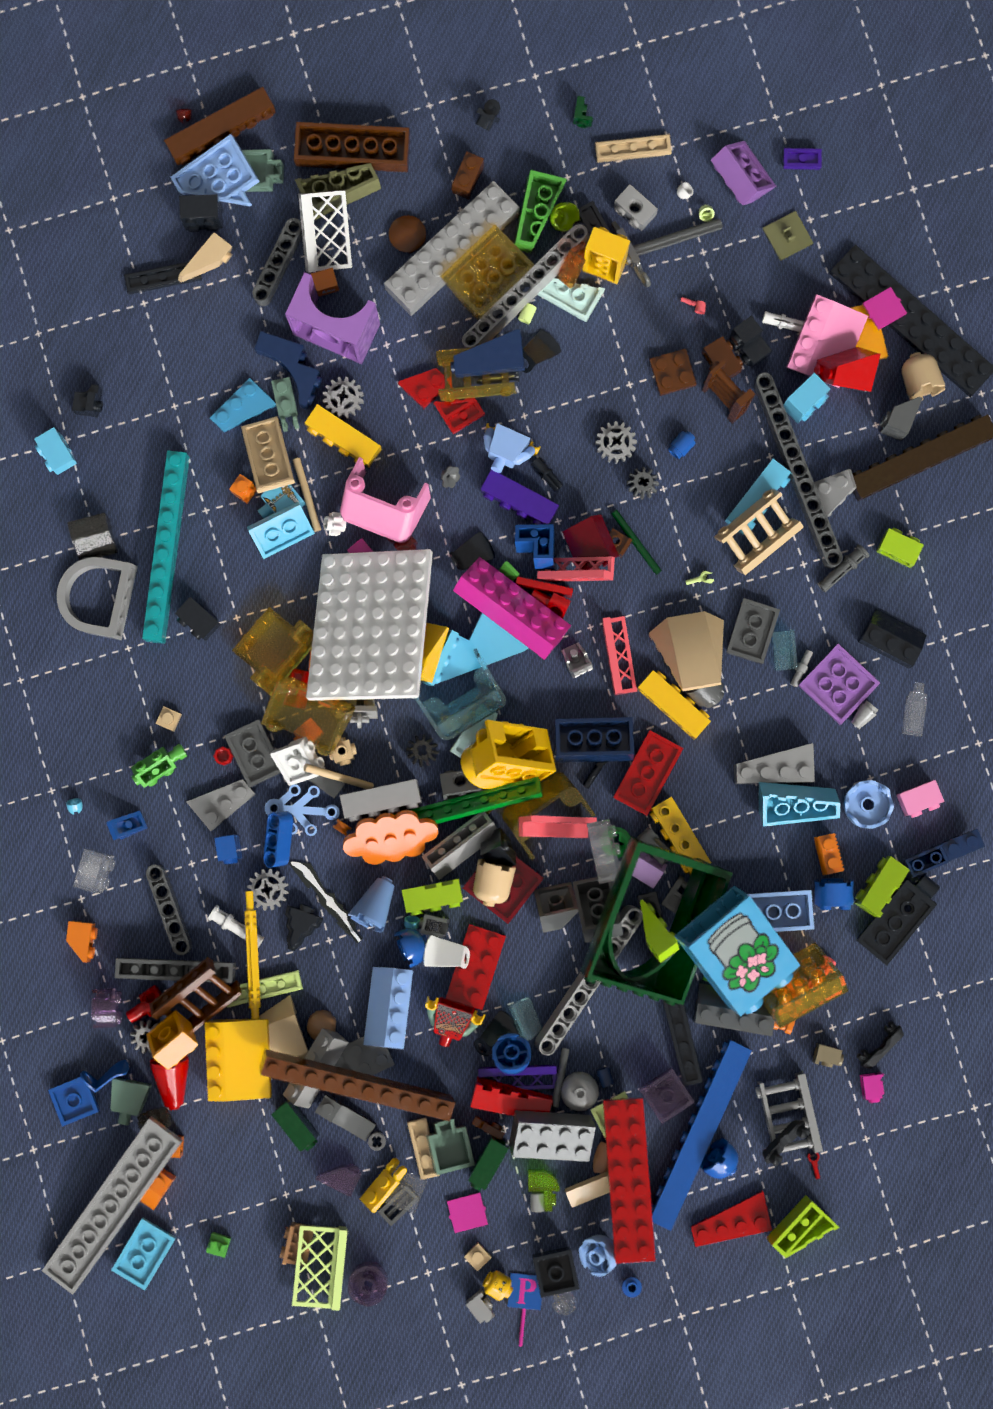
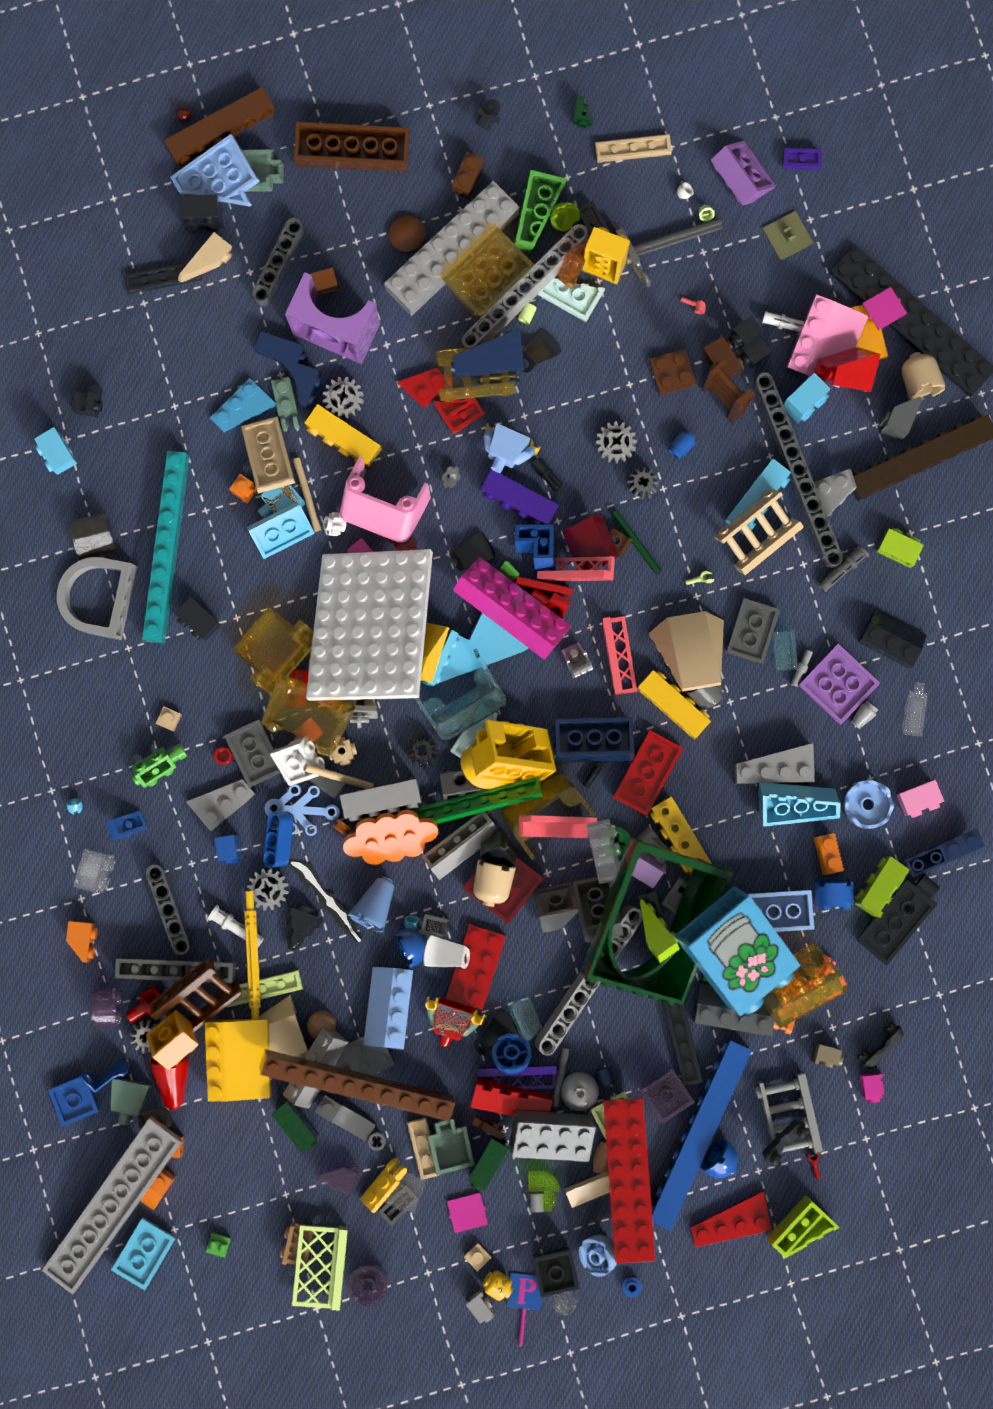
(308, 231): white fence -> none
(356, 182): olive wedge -> none
(432, 897): lime wedge -> none
(629, 198): light grey brick -> none

